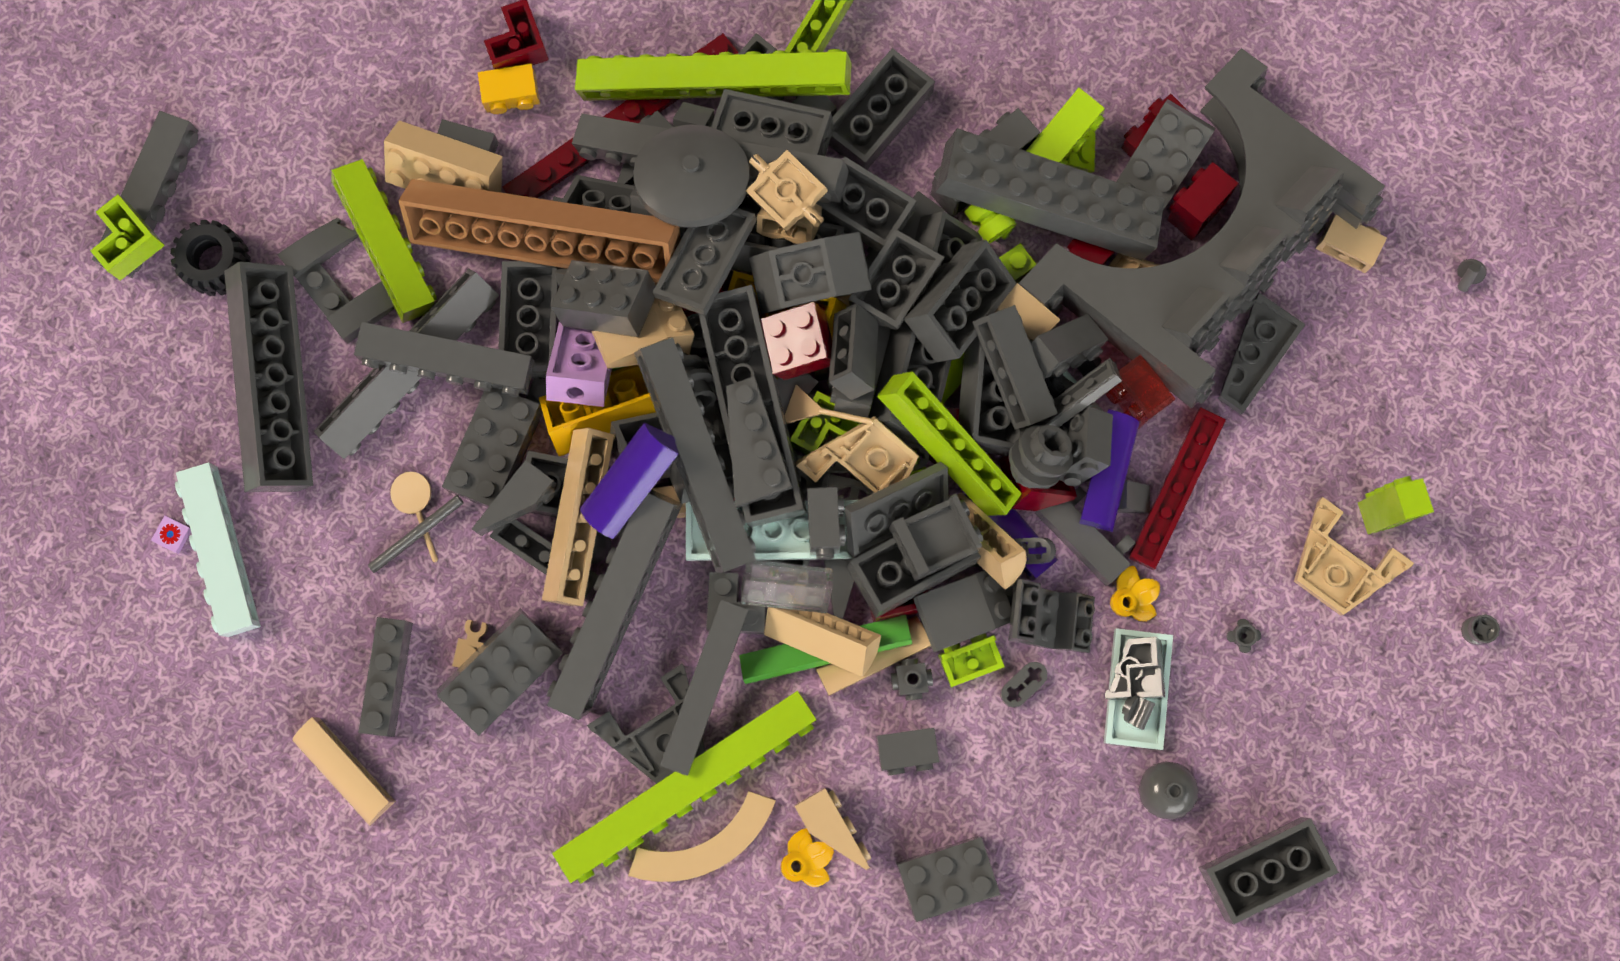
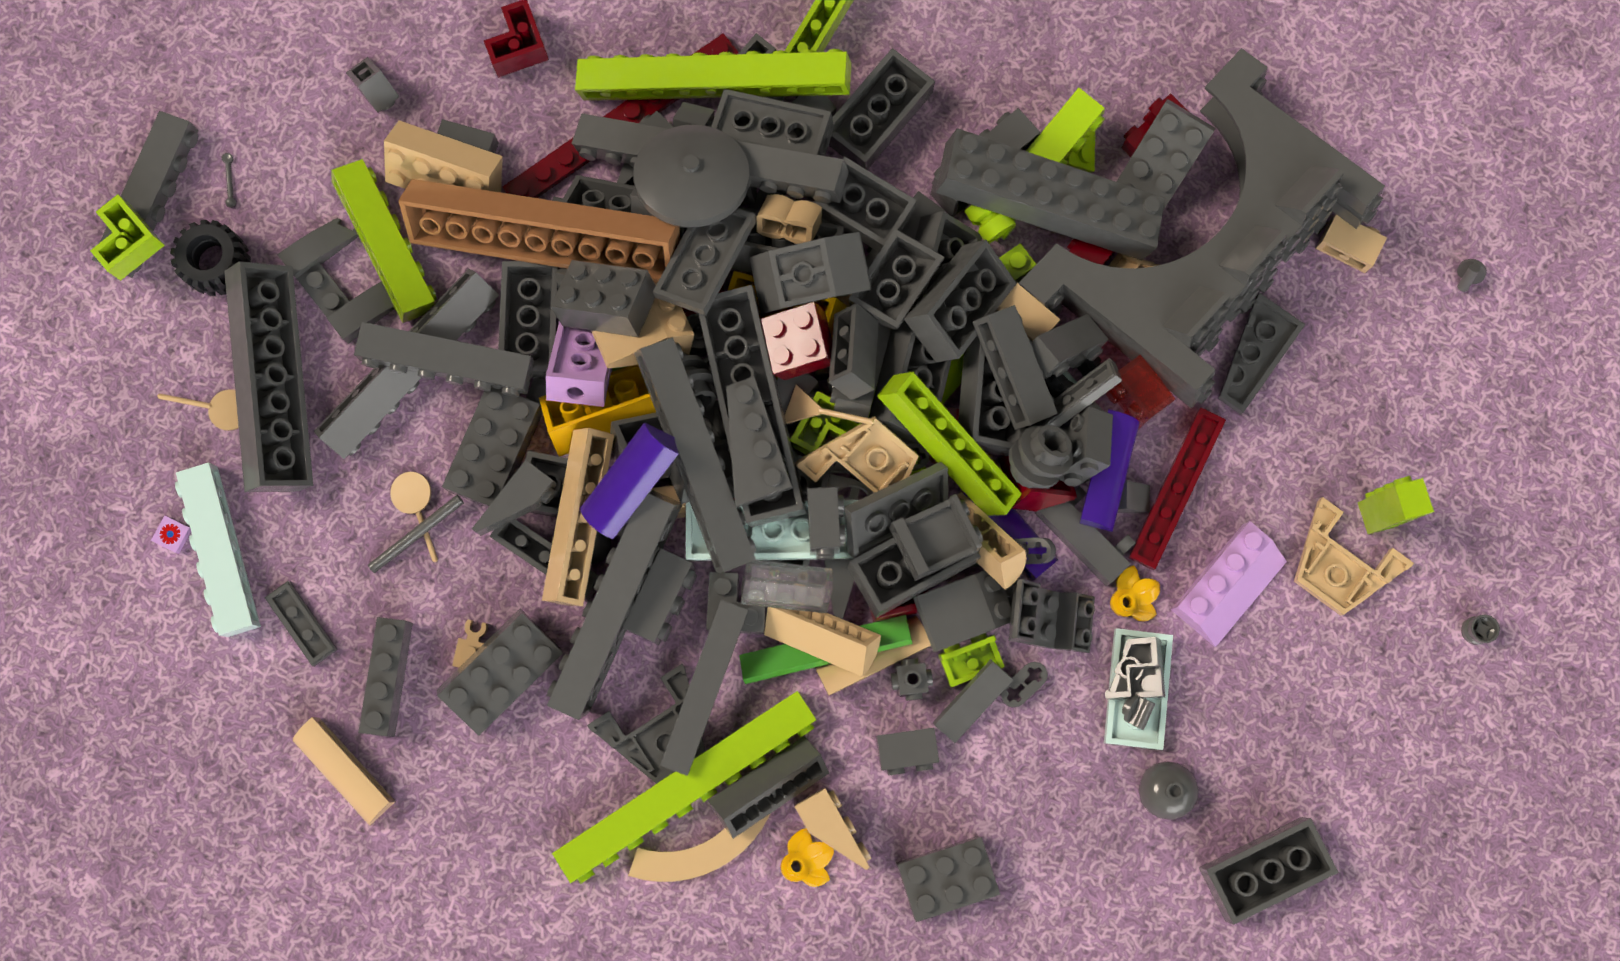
(221, 409): none -> tan piece
(227, 158): none -> dark grey hinge
(301, 623): none -> dark grey tile
(373, 85): none -> dark grey slope
(508, 88): yellow brick -> none
(661, 597): none -> dark grey brick
(768, 786): none -> dark grey brick
(786, 190): tan plate -> none
(972, 701): none -> dark grey tile
(1201, 200): dark red brick -> none
(1230, 583): none -> lavender slope
(1252, 635): dark grey plate -> none

